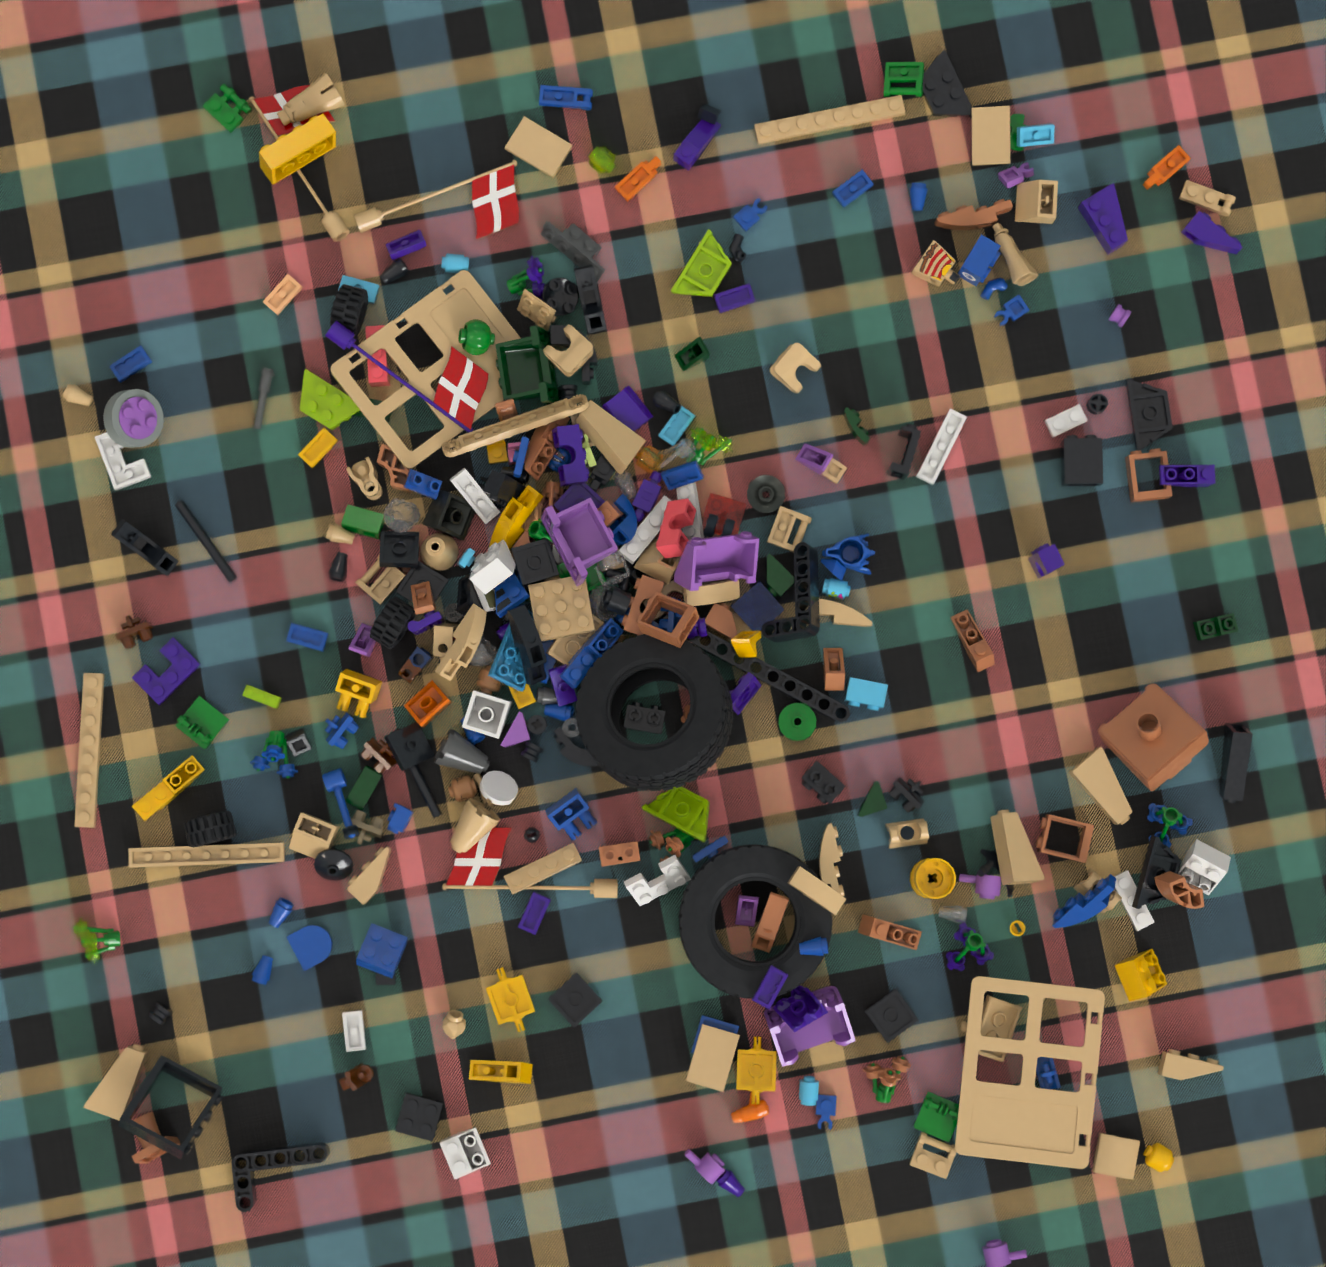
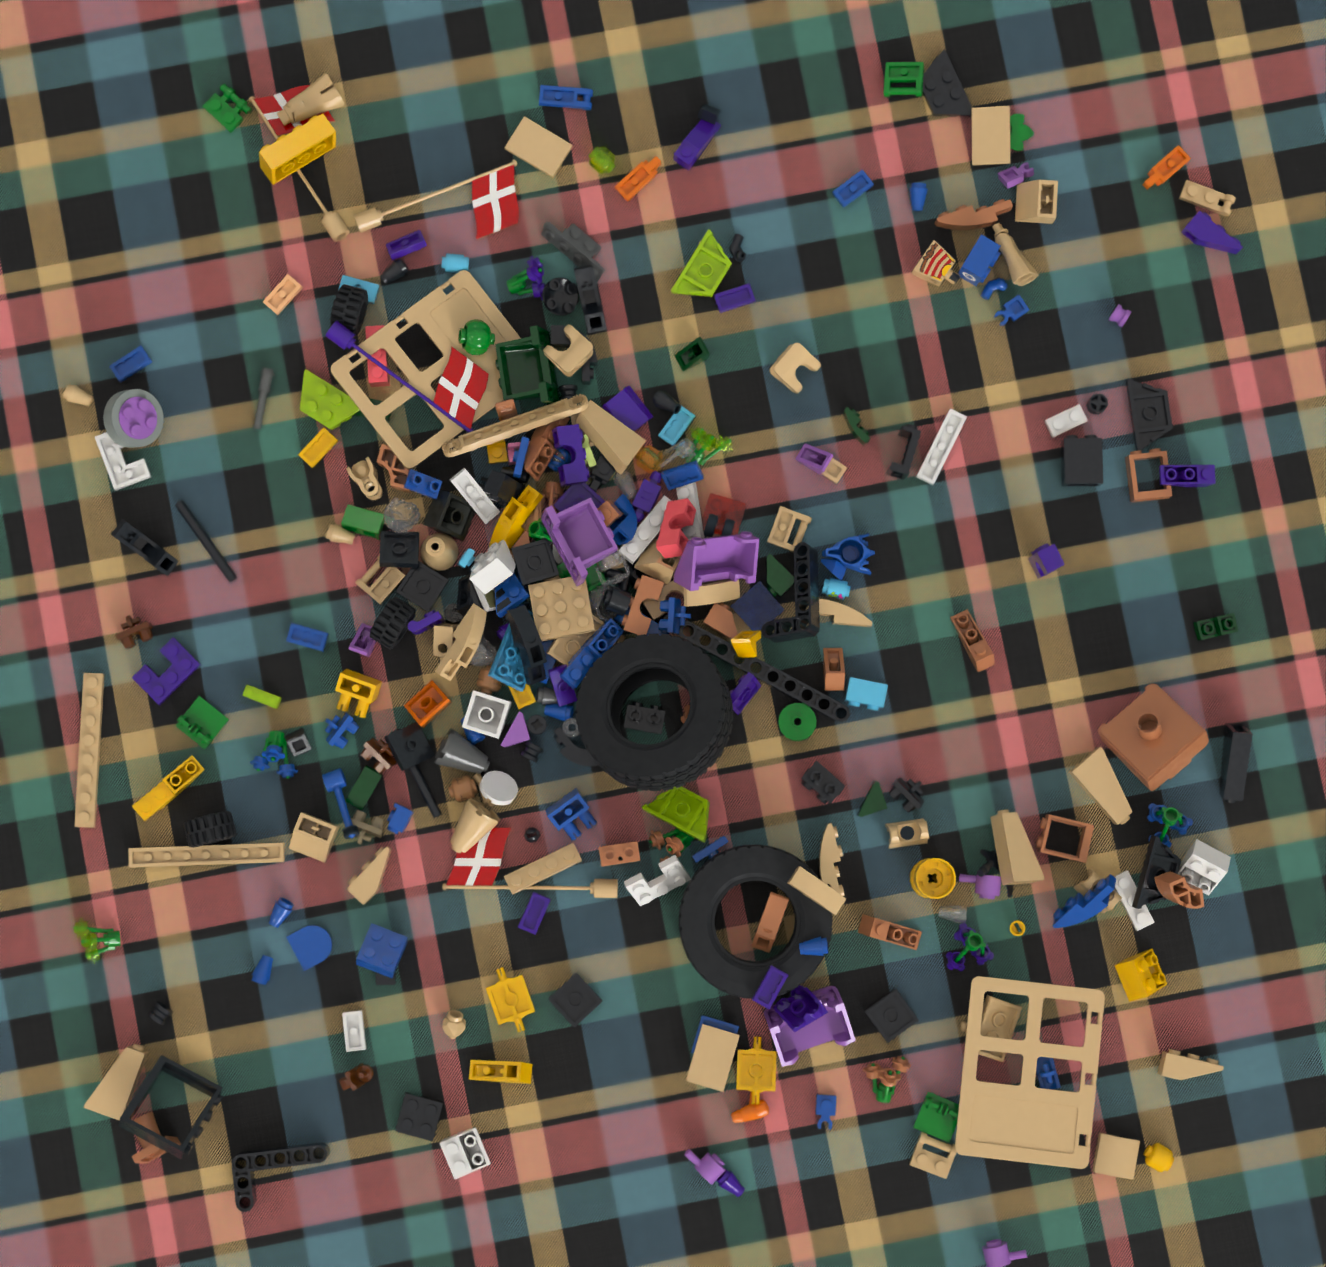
(334, 859): black dish -> none
(338, 569): black cone -> none
(415, 664): leg -> none
(422, 598): nougat slope -> none
(536, 310): tan hinge -> none
(682, 629): nougat window -> none
(702, 632): dark purple wheel -> none
(746, 910): medium lavender slope -> none
(749, 216): blue plate -> none
(768, 484): pearl dark grey dish -> none
(808, 1090): medium azure brick -> none
(829, 119): tan plate -> none
(1035, 135): medium azure plate -> none
(1105, 218): dark purple wedge -> none

